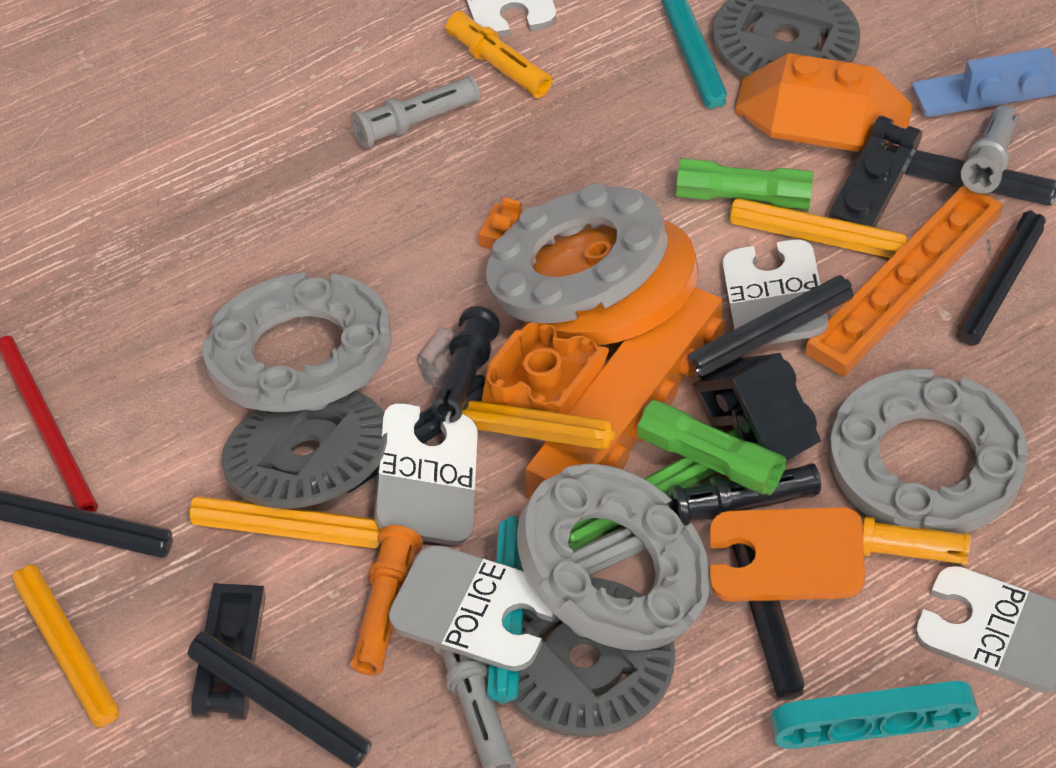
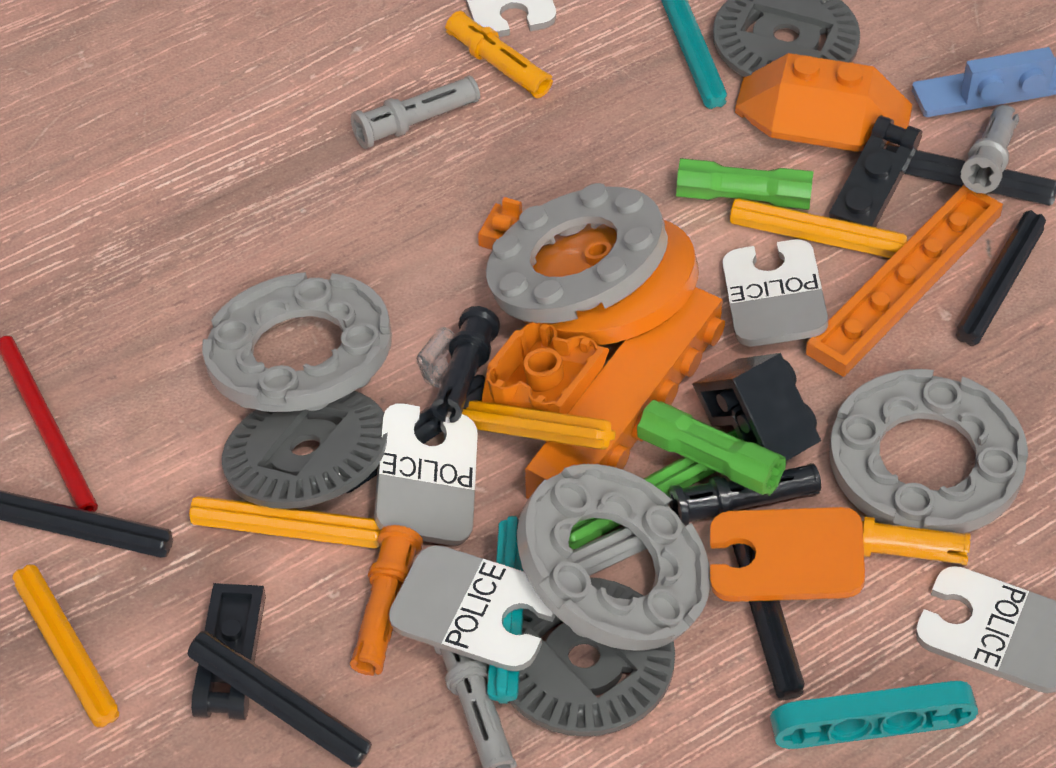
(770, 326): black axle -> none

